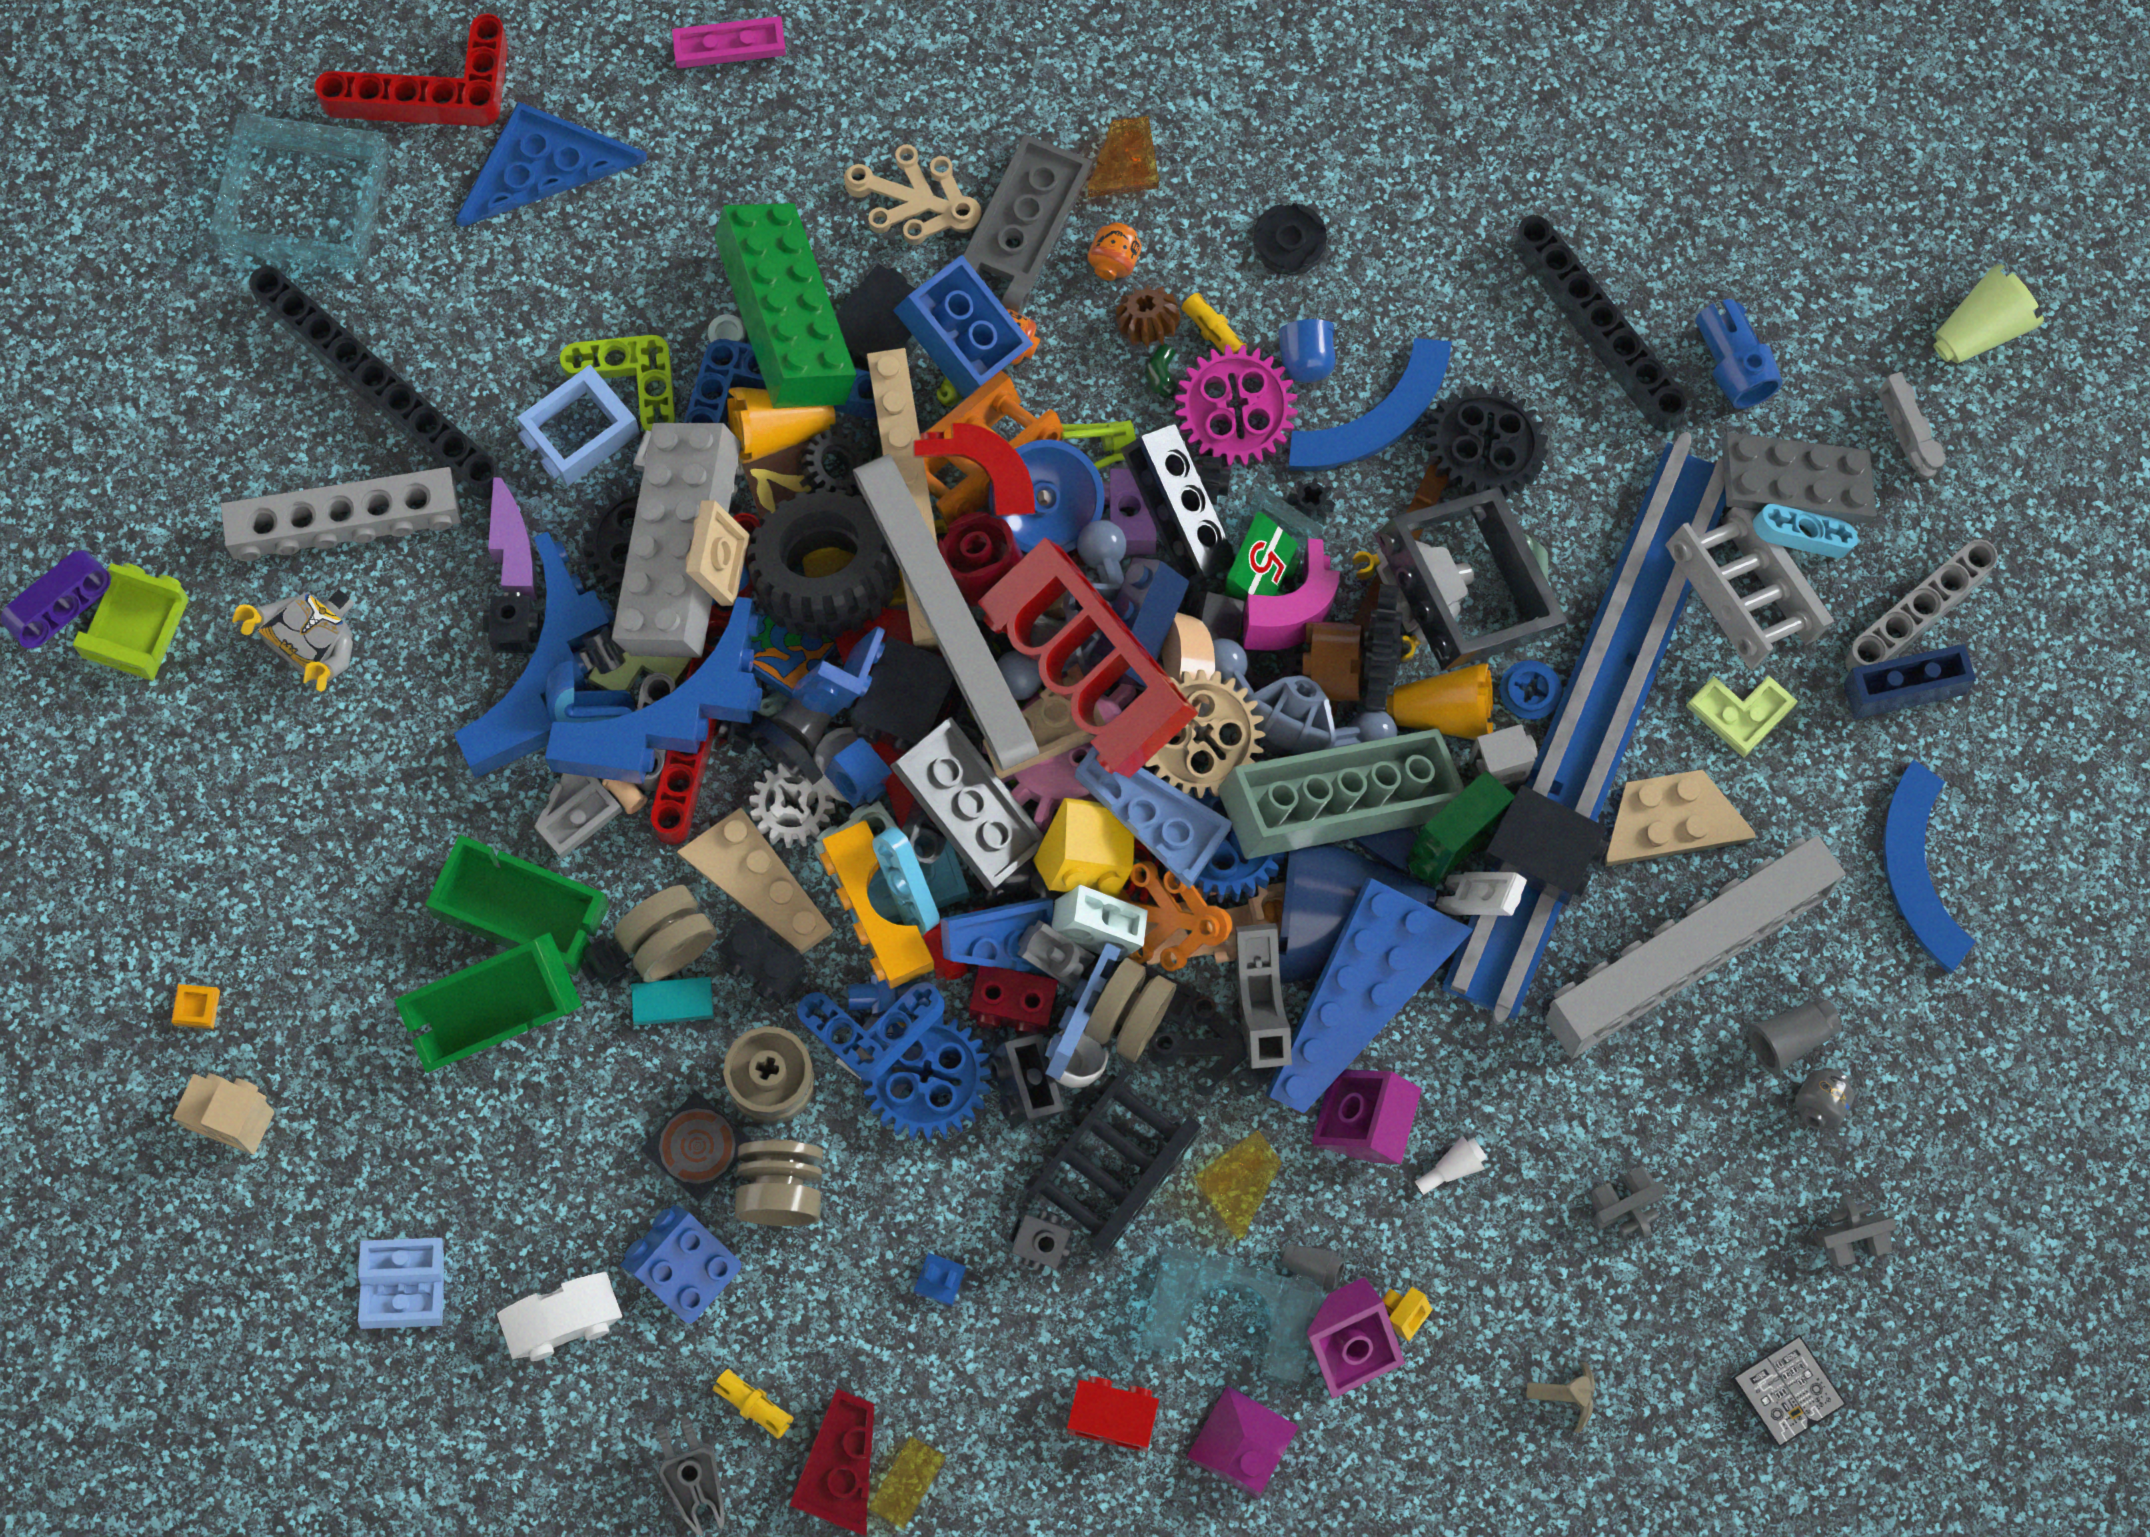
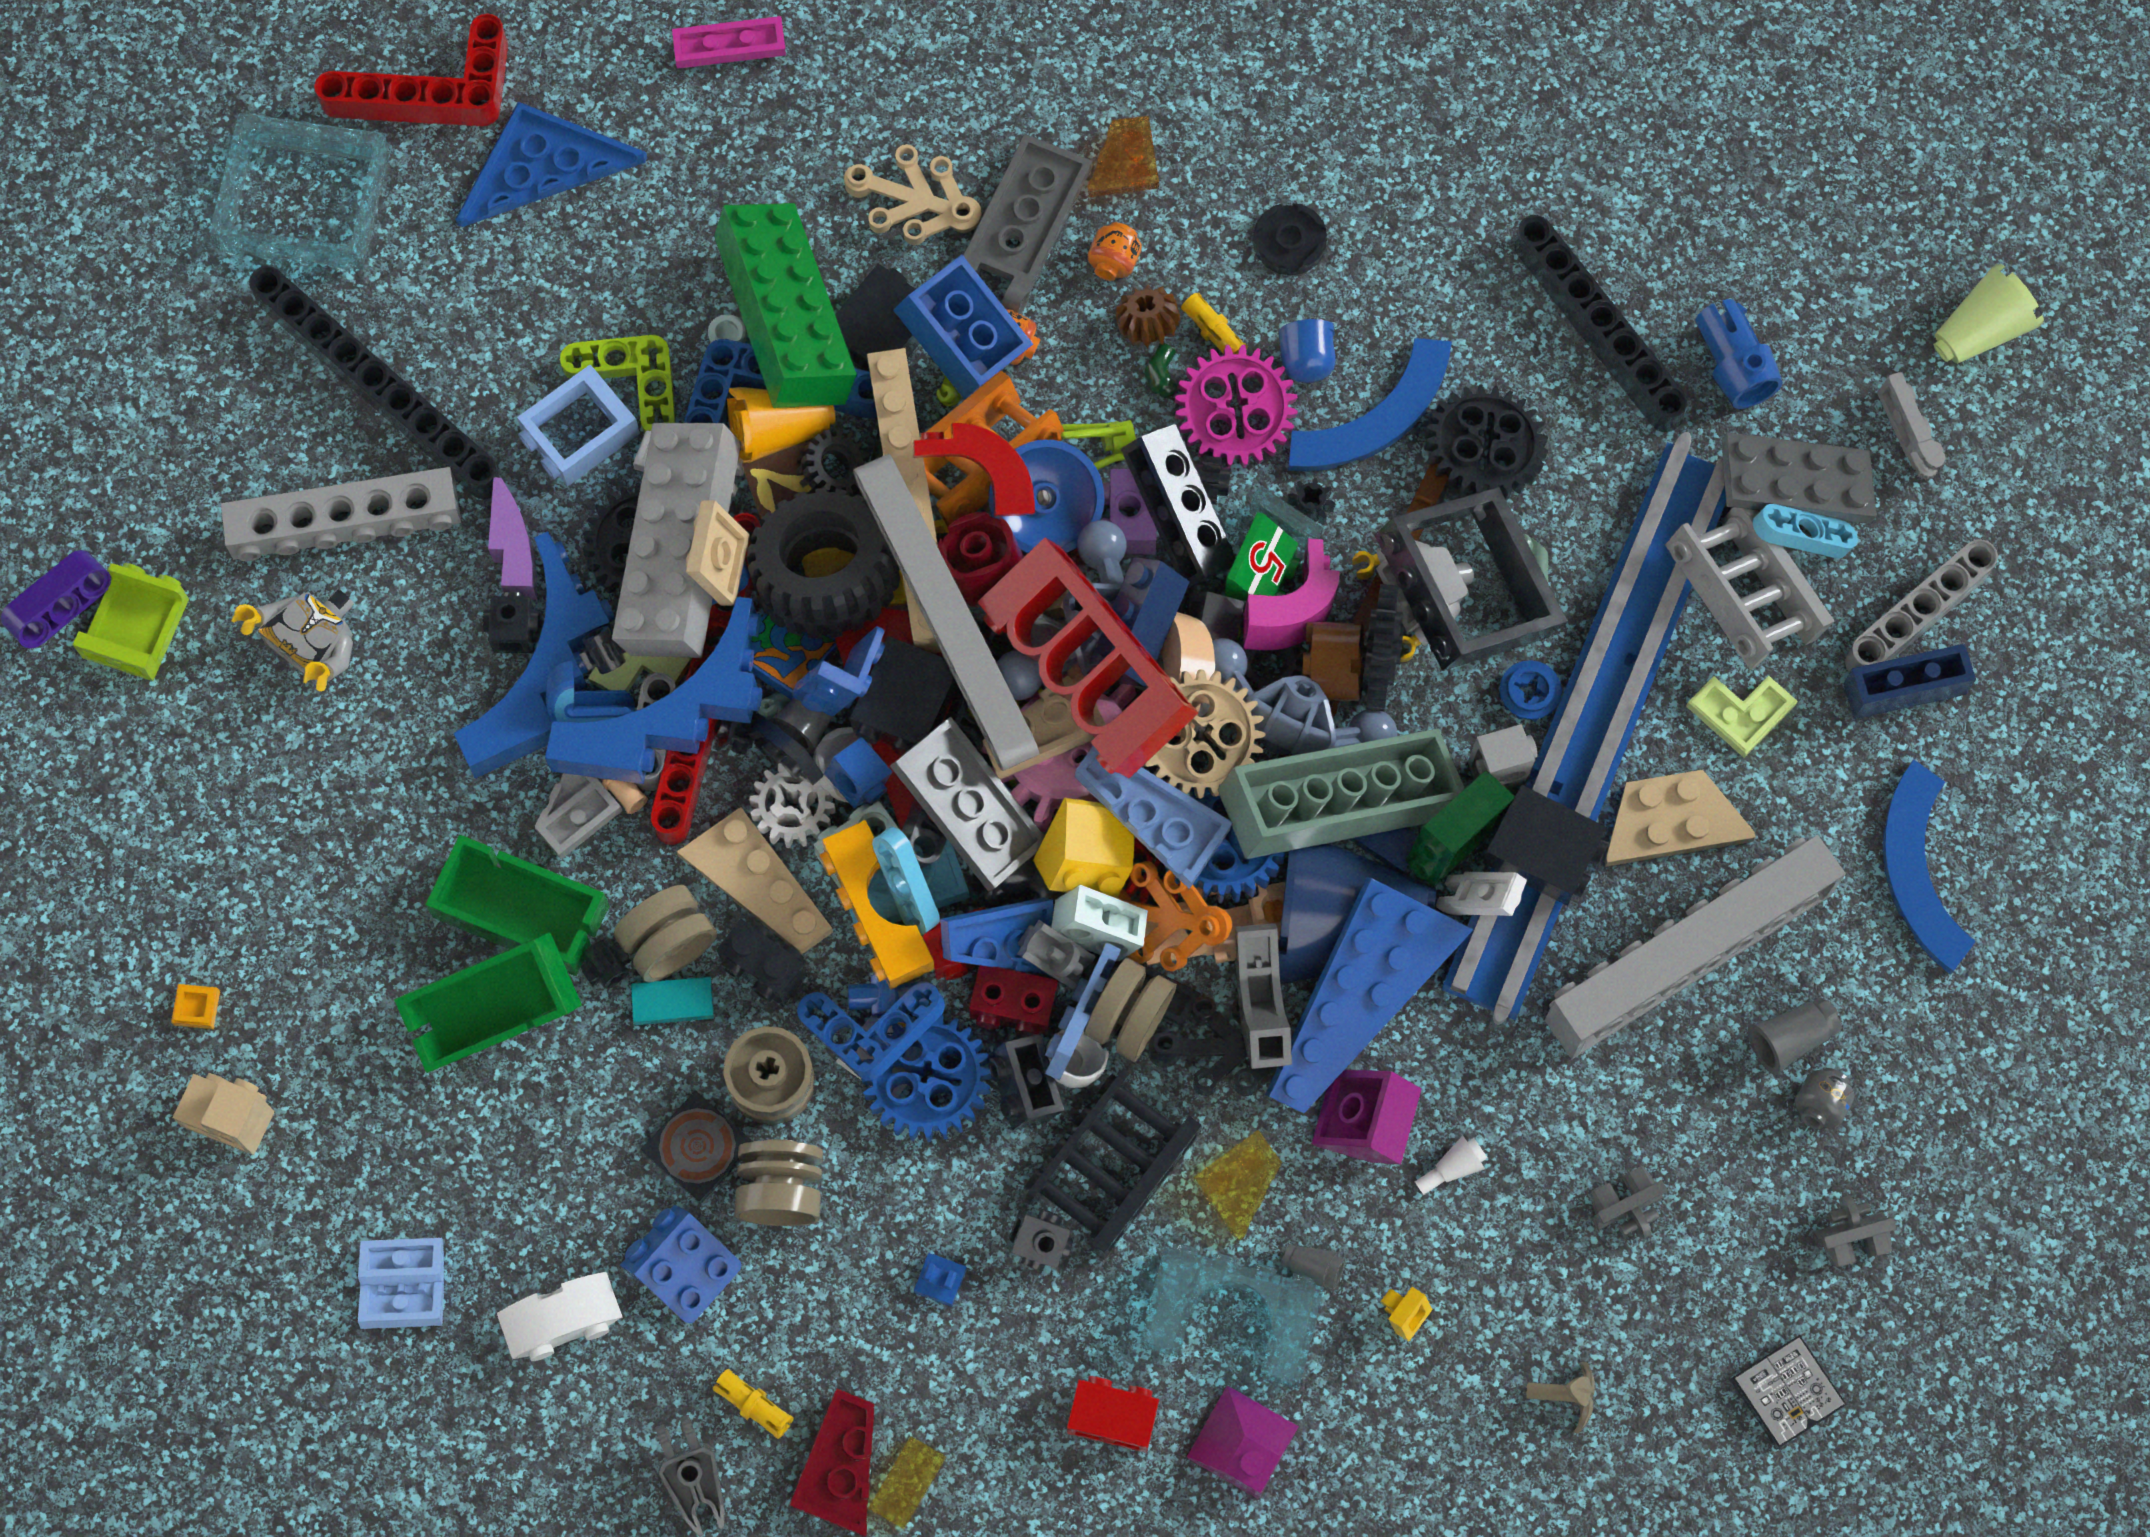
(1353, 1338): magenta slope -> none
(1449, 701): light orange cone -> none

